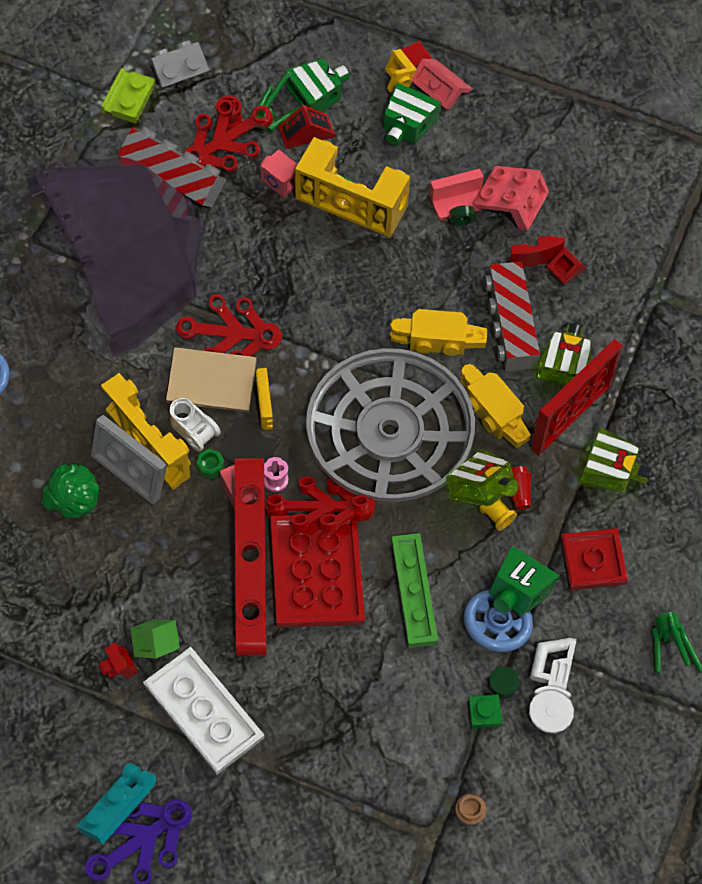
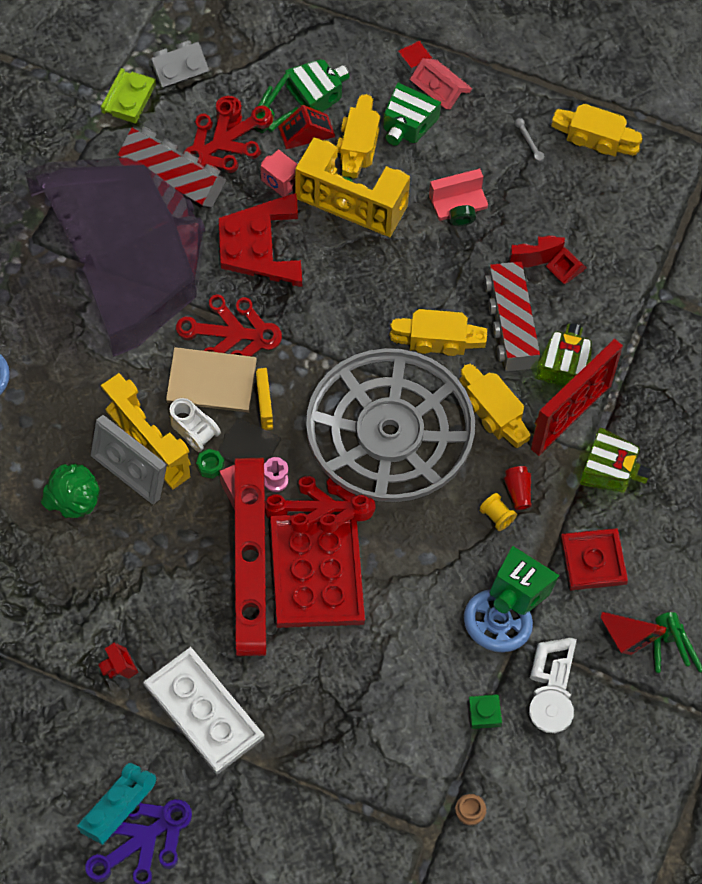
(154, 638): bright green panel -> none
(248, 241): none -> red wing
(360, 137): none -> yellow hinge
(399, 69): yellow bracket -> none
(414, 590): bright green plate -> none
(482, 479): clear neon green torso -> none
(504, 682): dark green tile -> none
(515, 192): coral bracket -> none
(538, 156): none -> light grey hinge
(598, 130): none -> yellow hinge
(629, 633): none -> red slope

